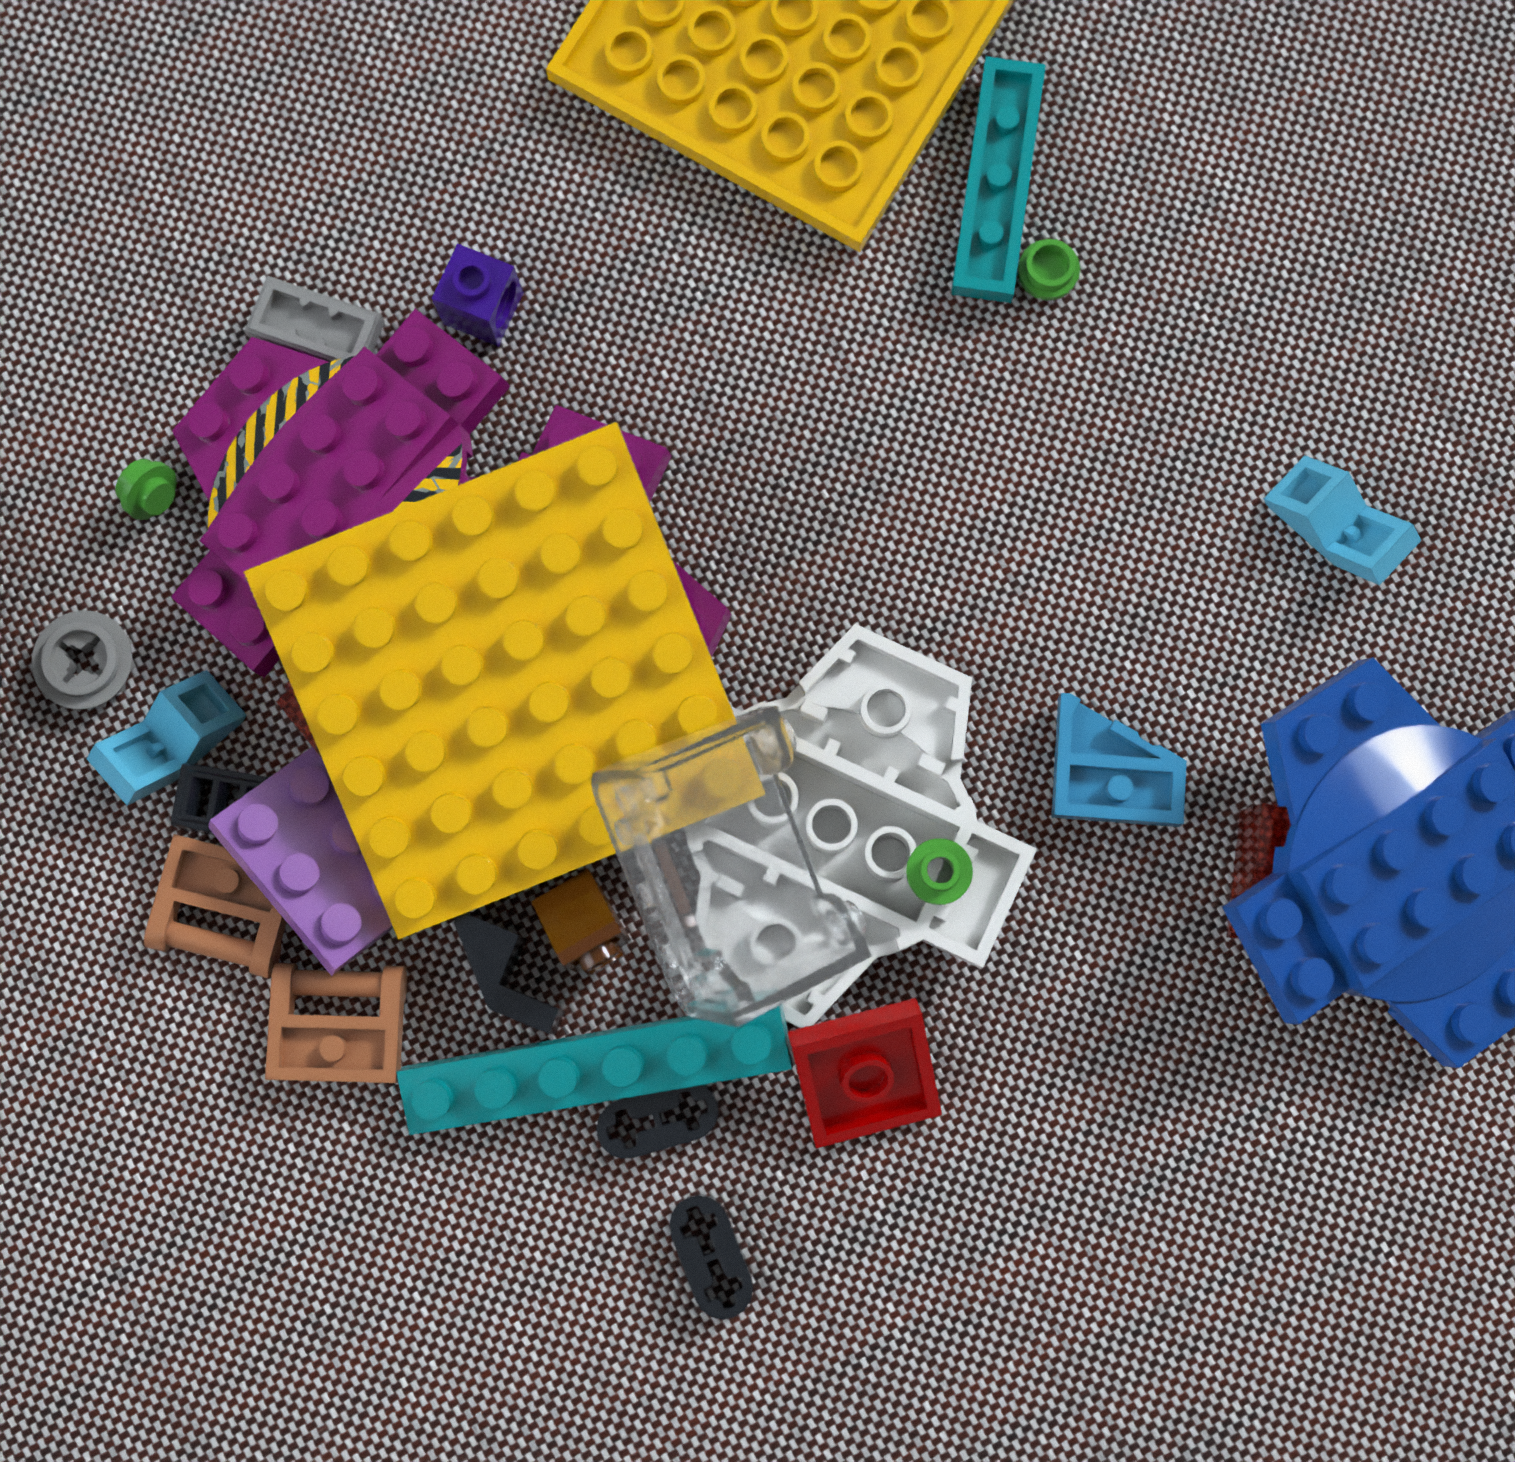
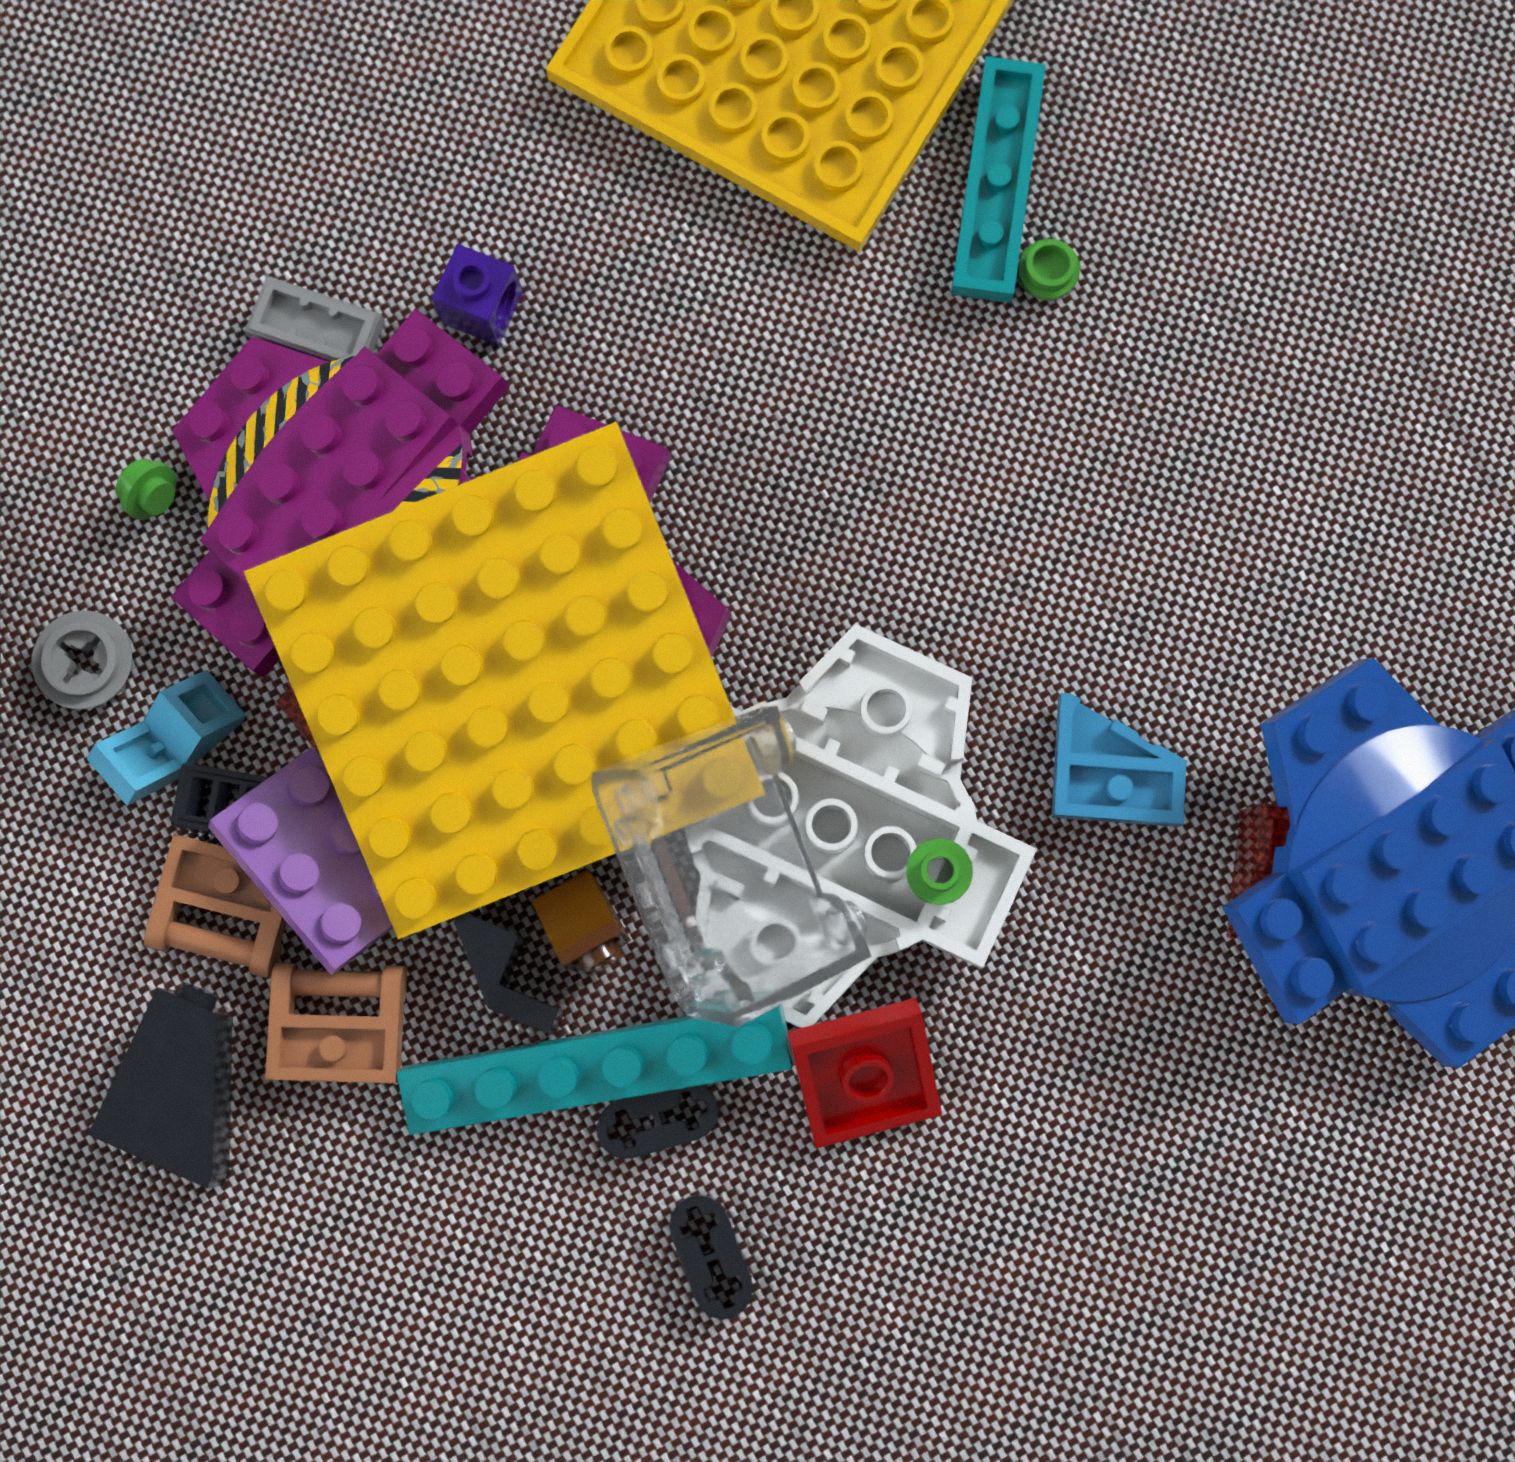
(175, 1088): none -> black slope
(1334, 519): medium azure slope -> none

